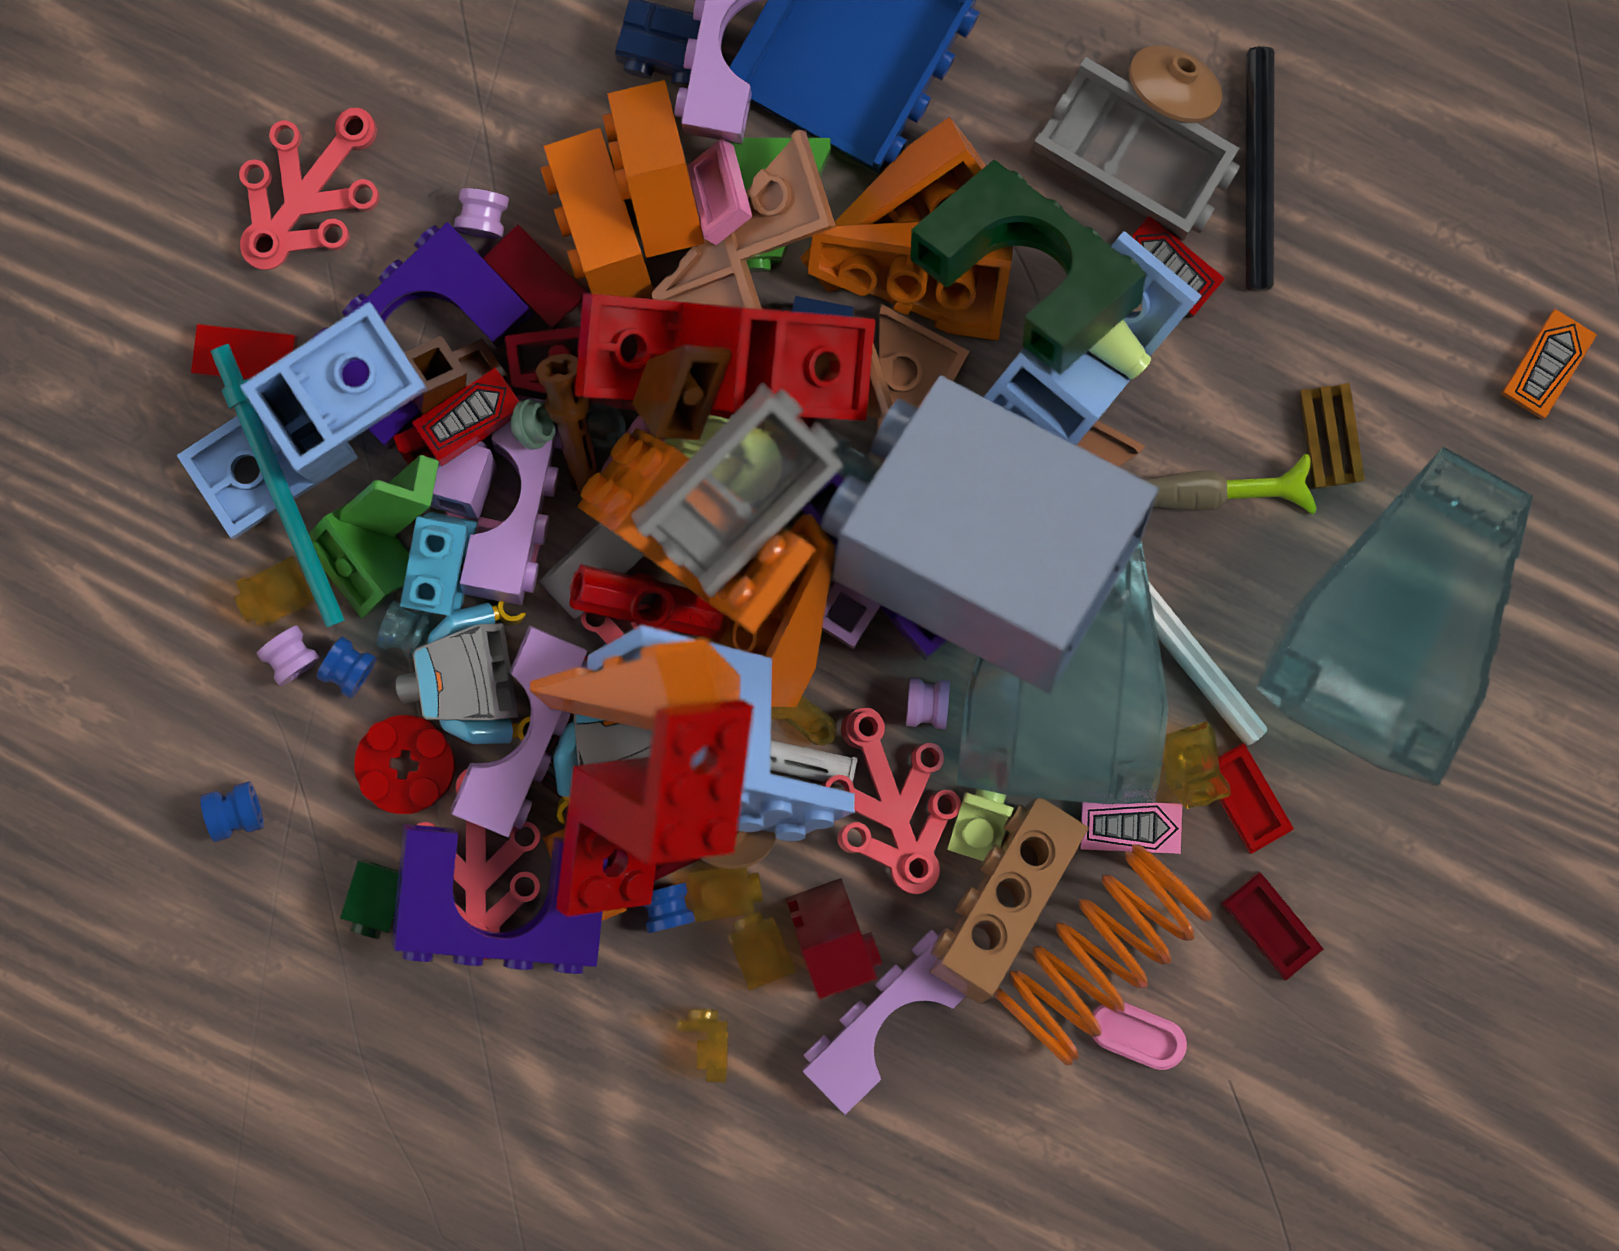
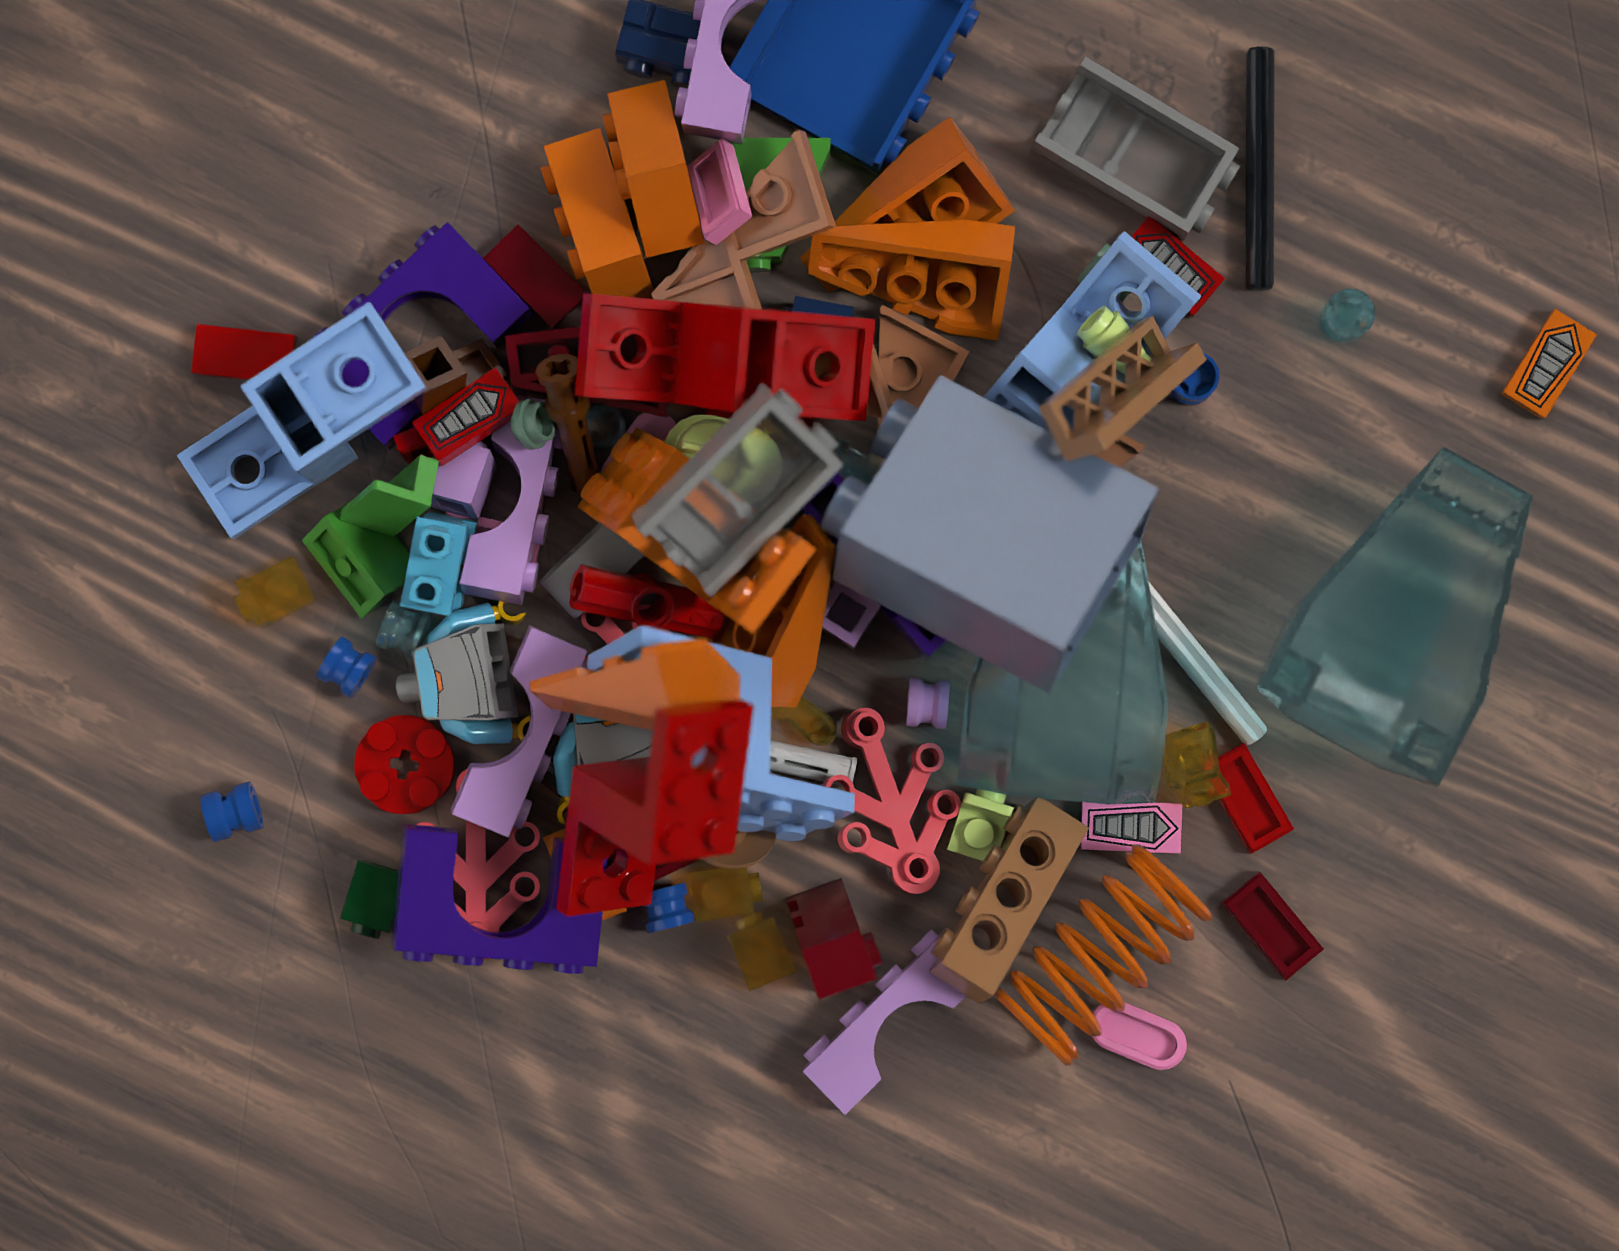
(277, 485): teal bar -> none
(288, 655): lavender wheel -> none
(304, 194): coral plant -> none
(481, 213): lavender wheel -> none
(680, 390): reddish brown slope -> none
(713, 1052): clear yellow bracket -> none
(1004, 211): dark green arch -> none
(1120, 403): none -> medium nougat fence
(1175, 83): medium nougat dish -> none
(1204, 377): none -> blue wheel
(1211, 490): piece -> none
(1339, 321): none -> clear light blue wheel
(1351, 435): pearl gold tile -> none

